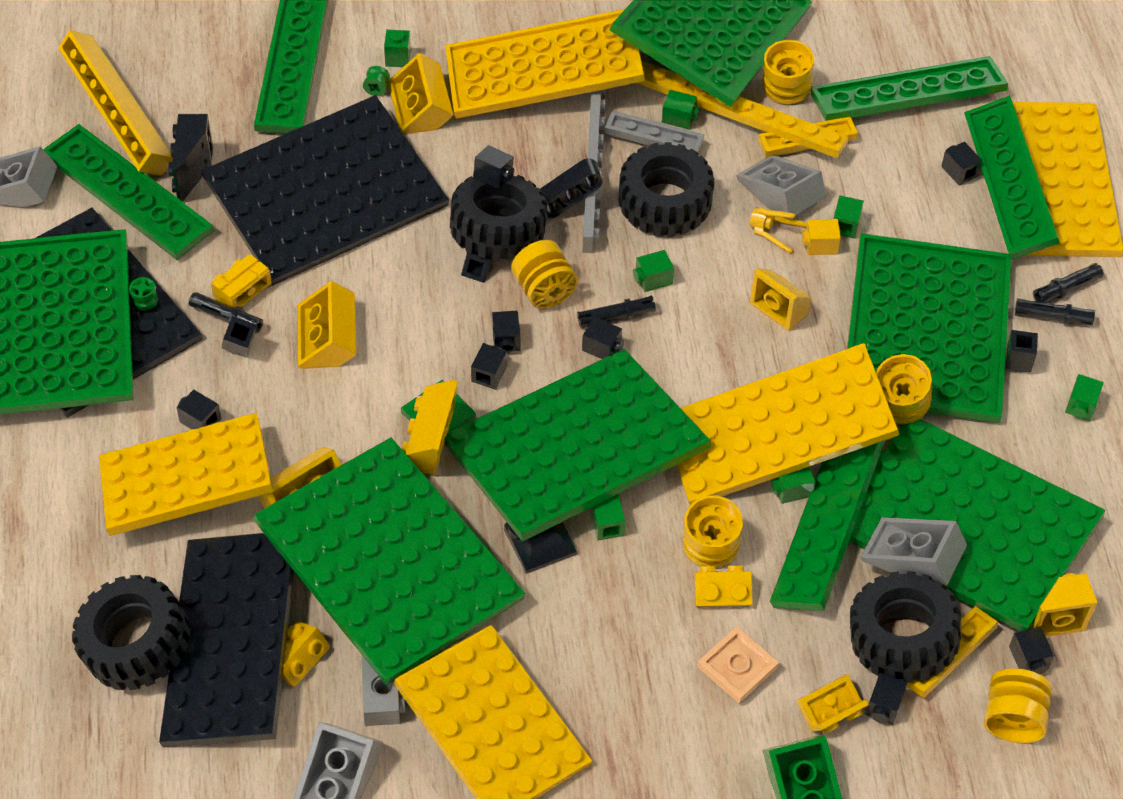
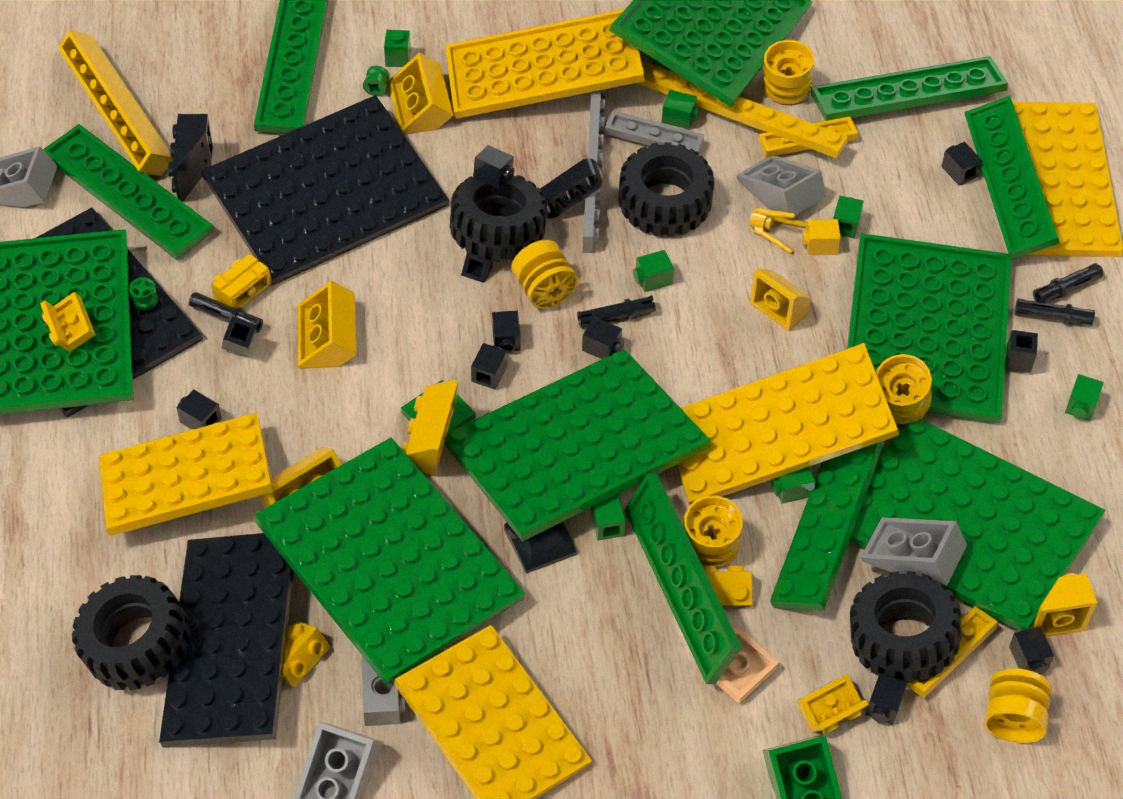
(68, 322): none -> yellow bracket
(682, 579): none -> green plate

